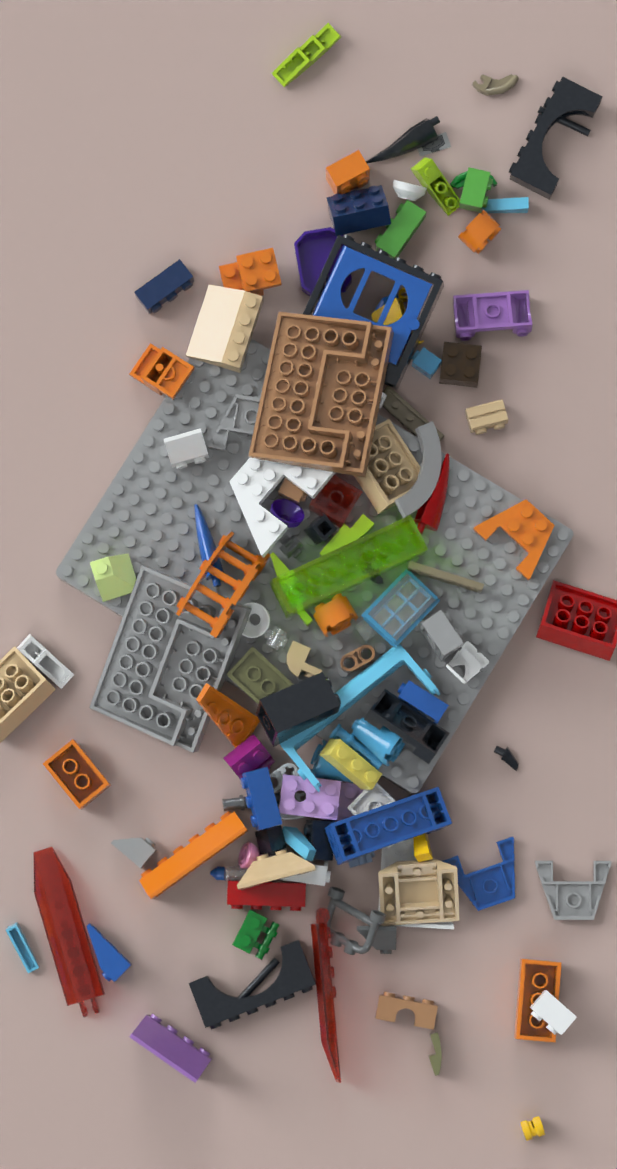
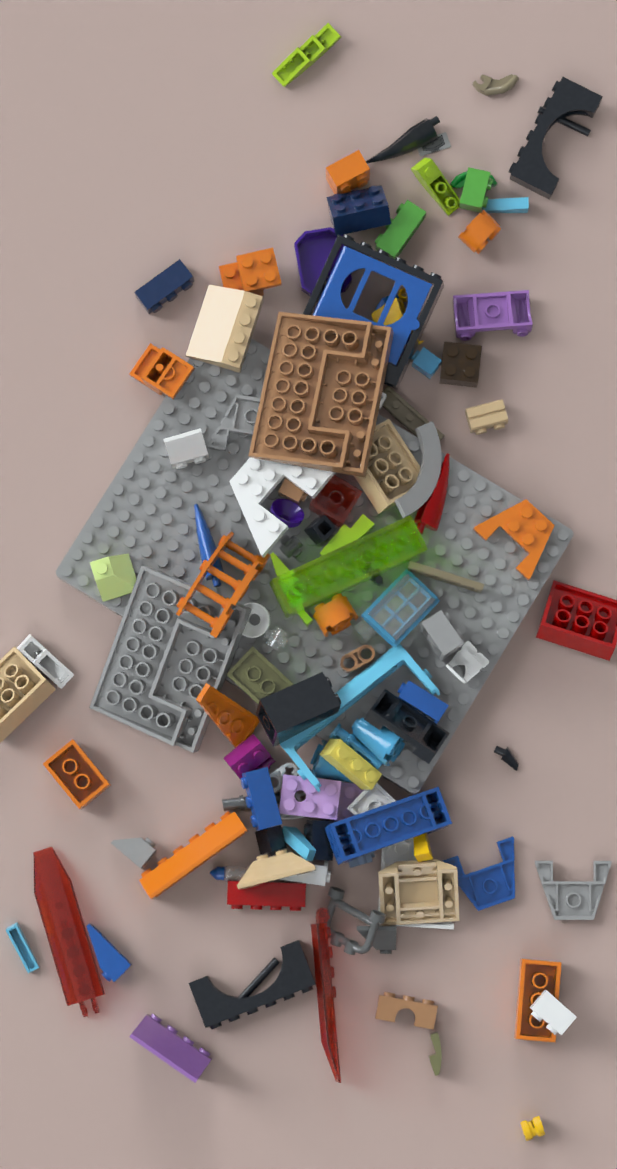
(248, 854): bright pink brick -> none
(250, 931): green brick -> none
(297, 660): tan brick -> none
(408, 191): white piece -> none

